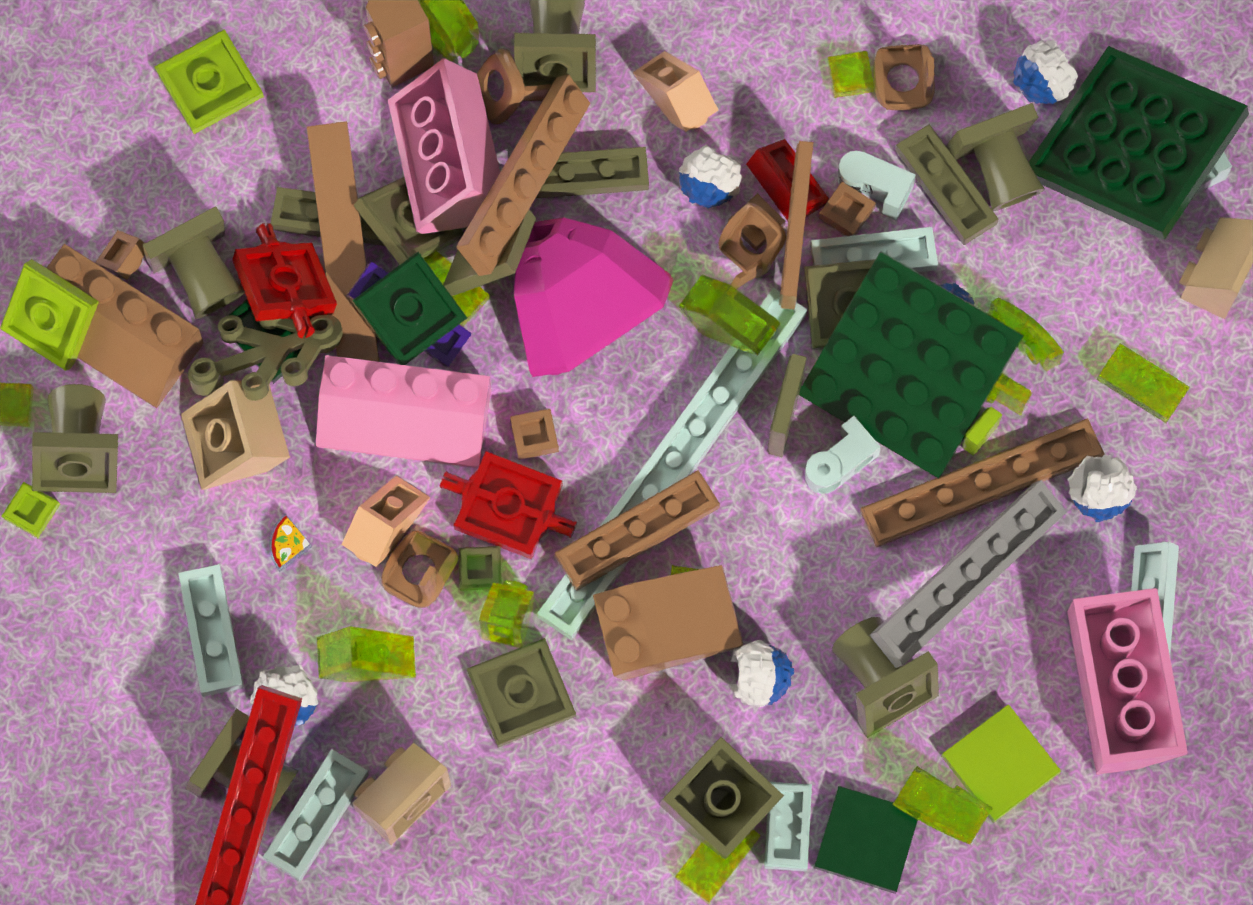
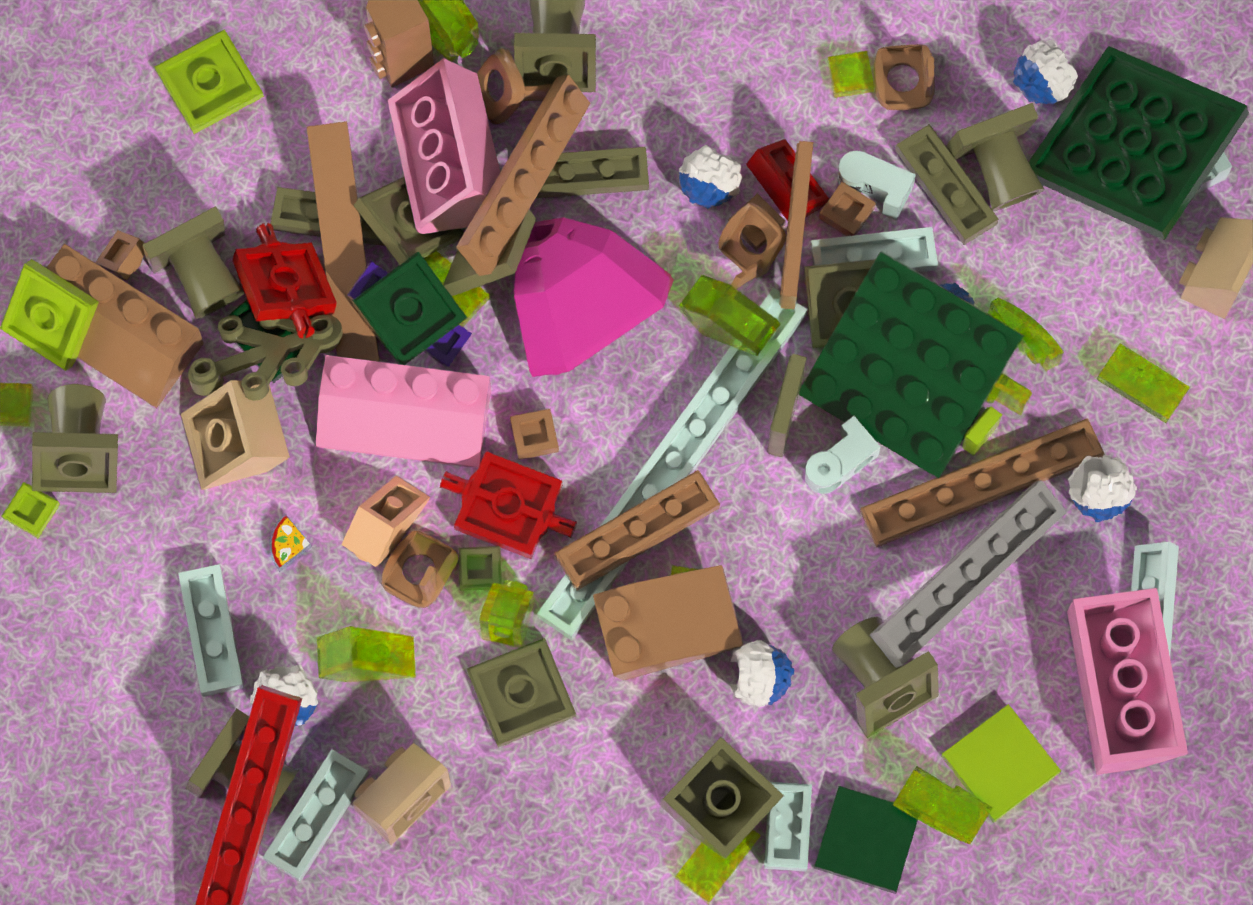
(677, 91): light nougat slope -> none

